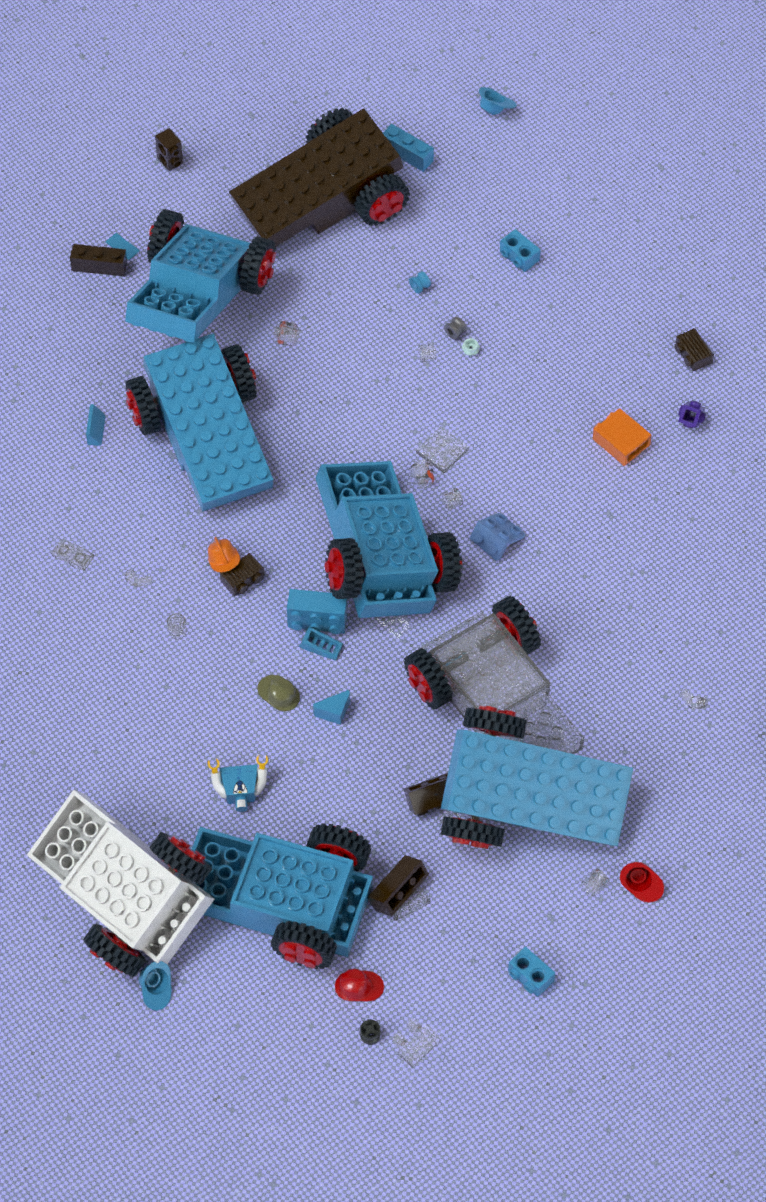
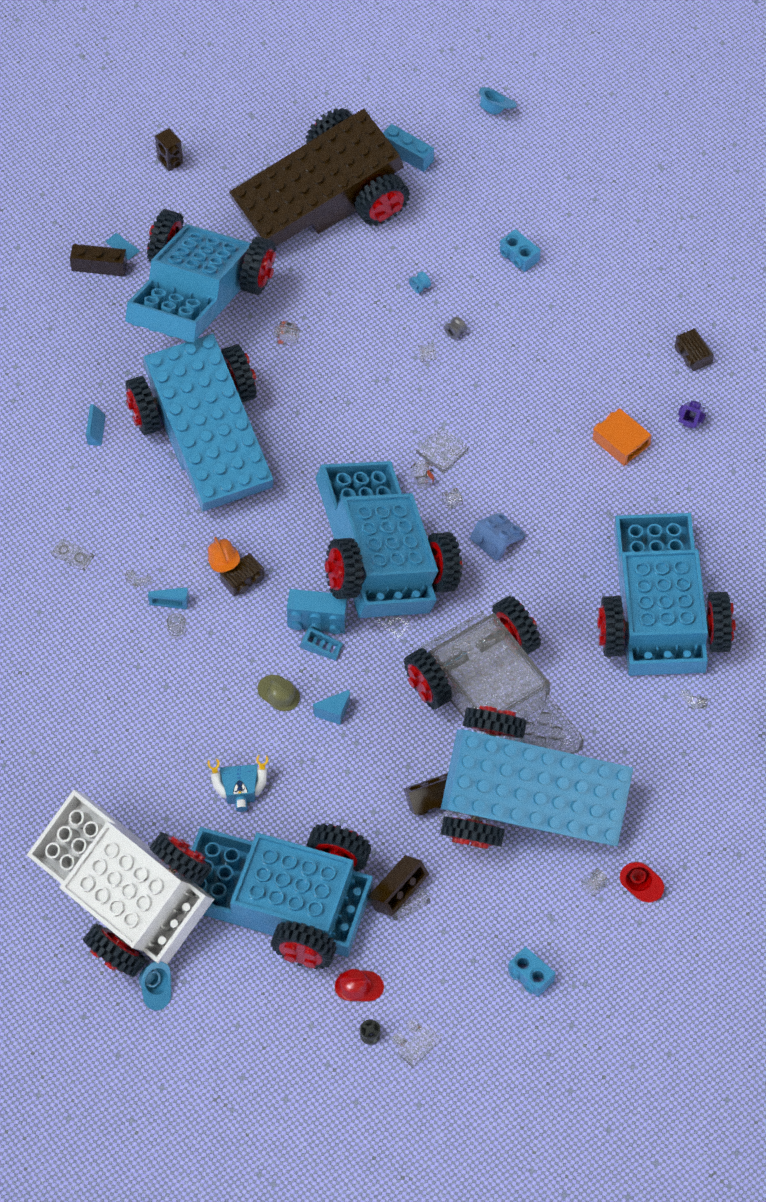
(169, 598): none -> dark azure slope
(470, 343): light aqua plate -> none
(662, 599): none -> dark azure piece

